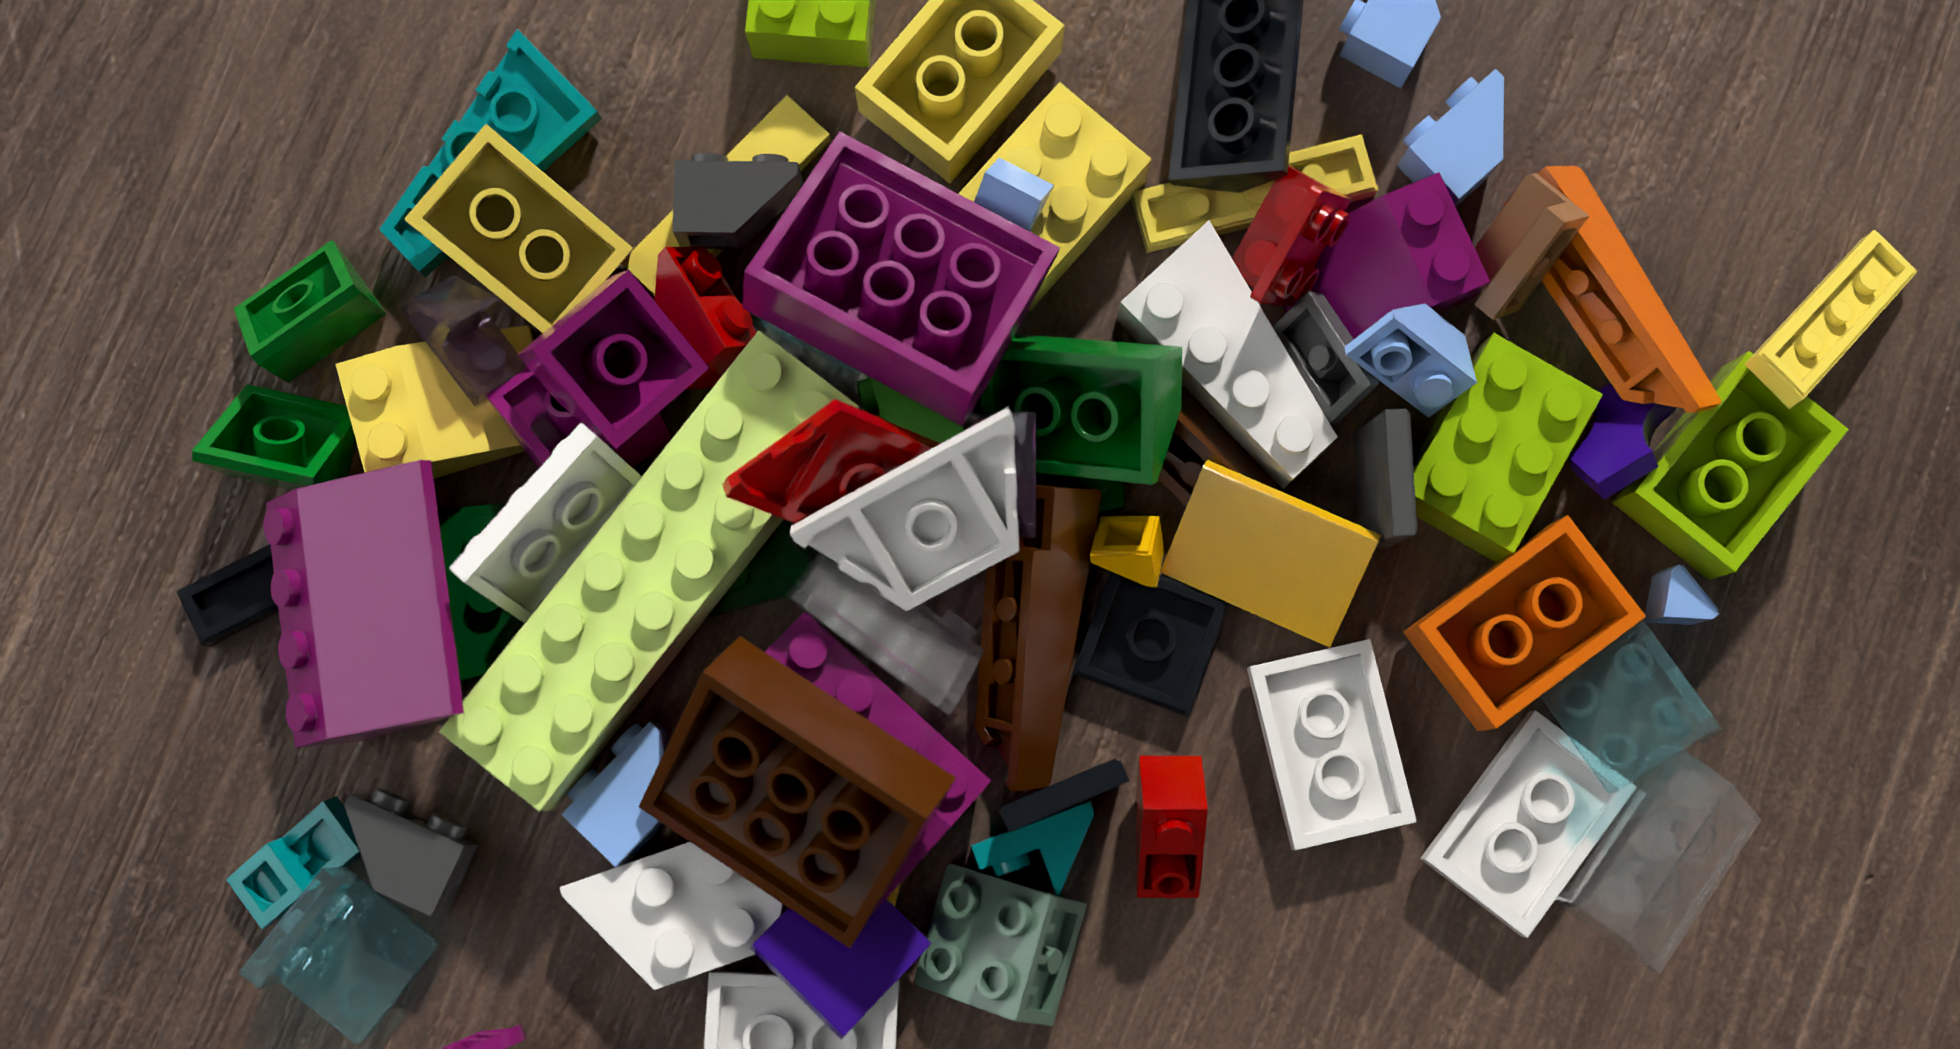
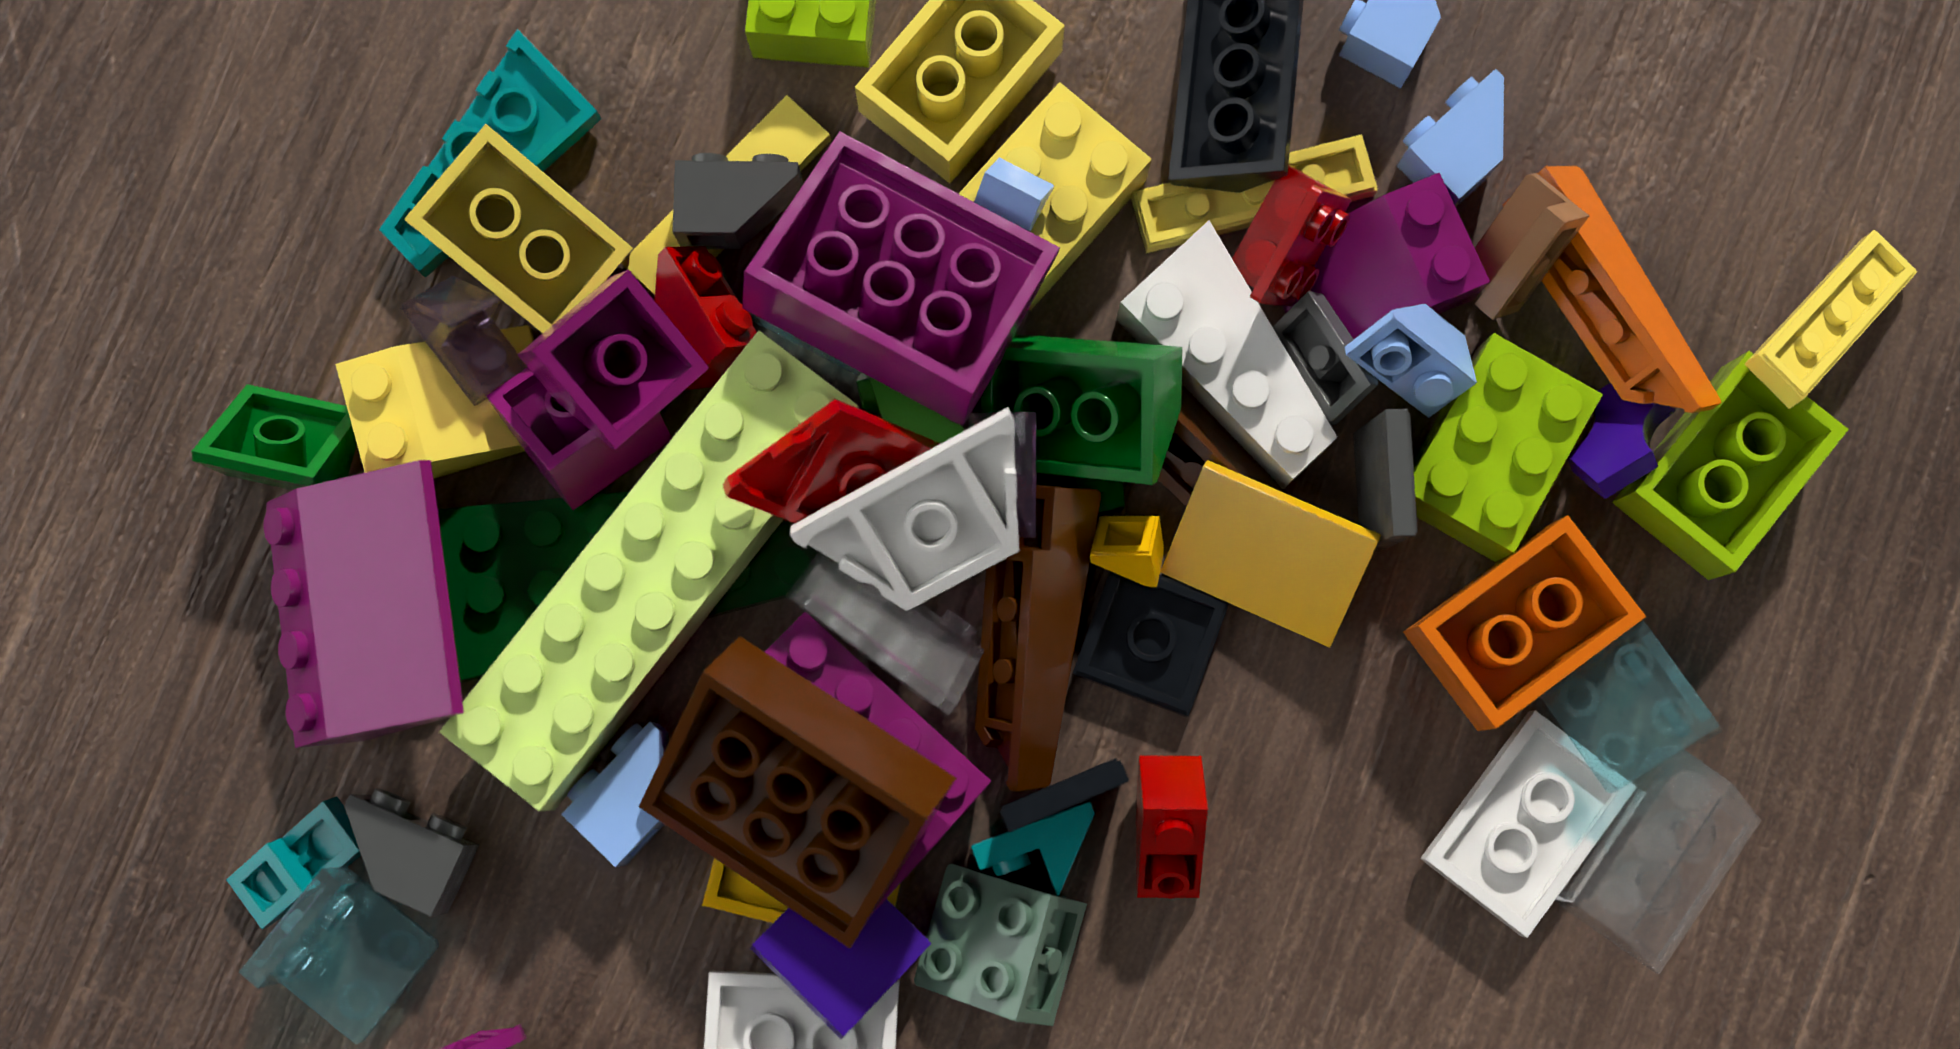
(231, 598): black tile -> none
(307, 313): green slope -> none
(546, 524): white plate -> none
(674, 913): white wing -> none
(1331, 745): white plate -> none
(1677, 599): light blue slope -> none

